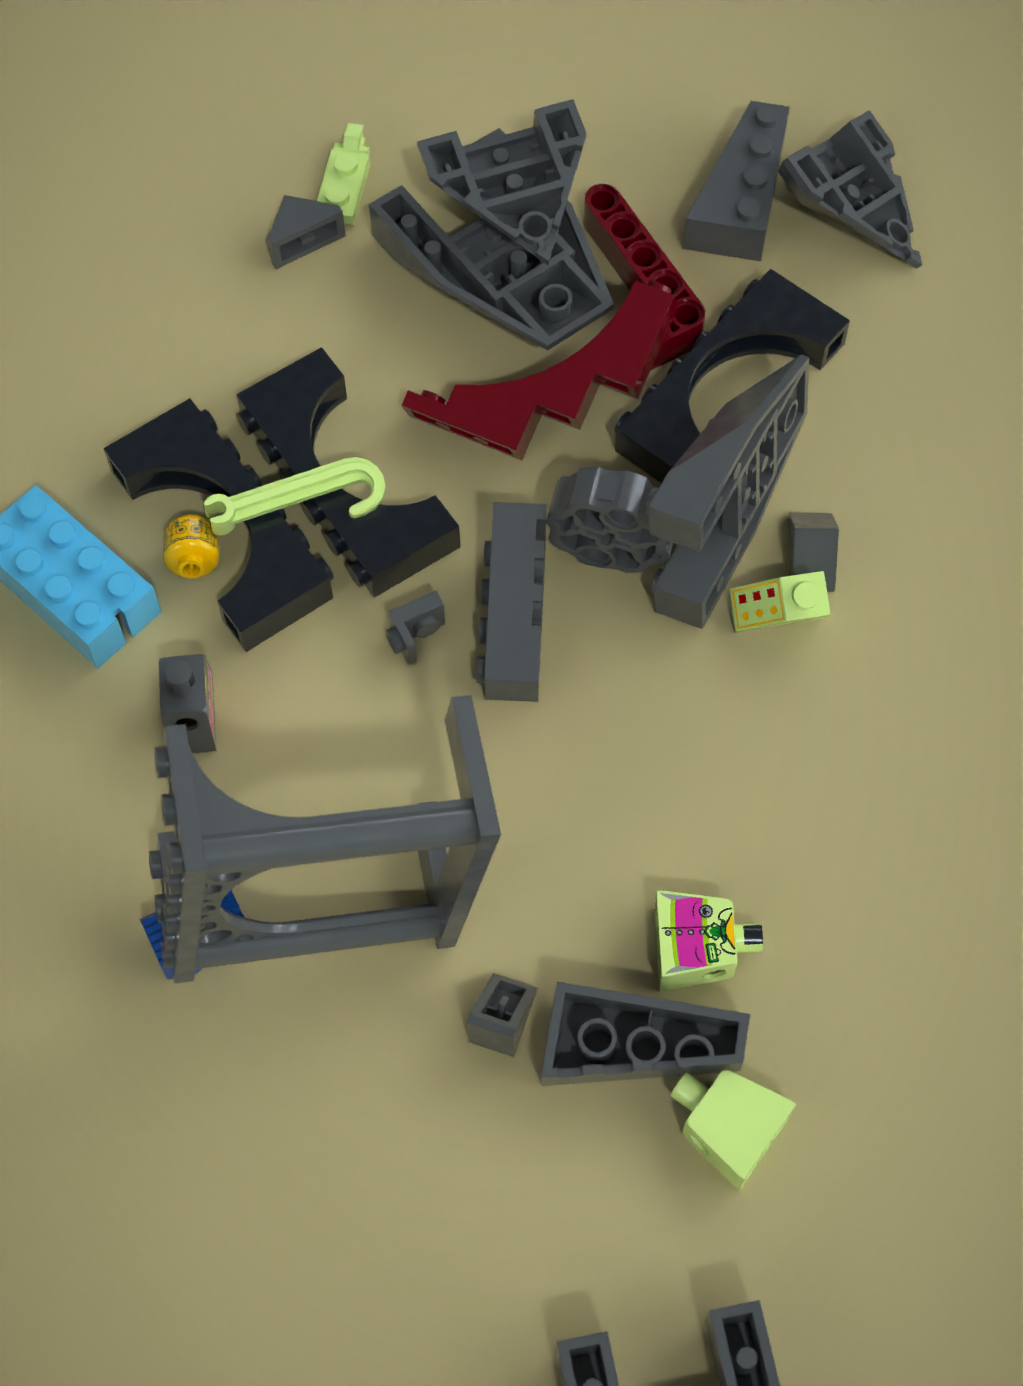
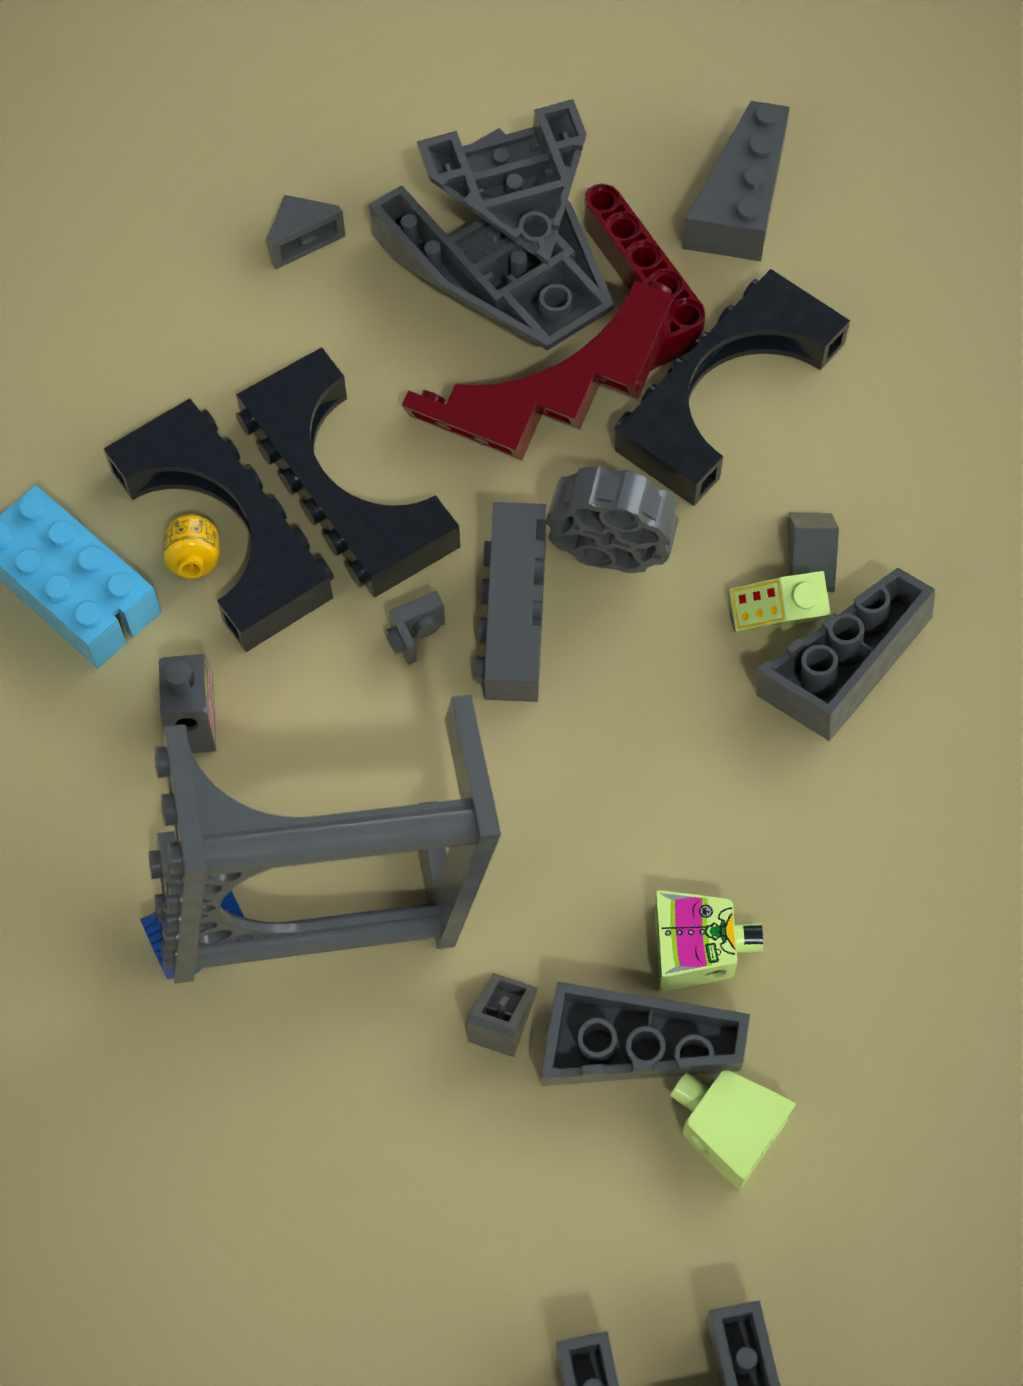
(296, 490): yellowish green piece -> none
(346, 173): yellowish green hinge -> none
(722, 490): dark grey wedge -> none
(840, 663): none -> dark grey wedge
(855, 185): dark grey wedge -> none

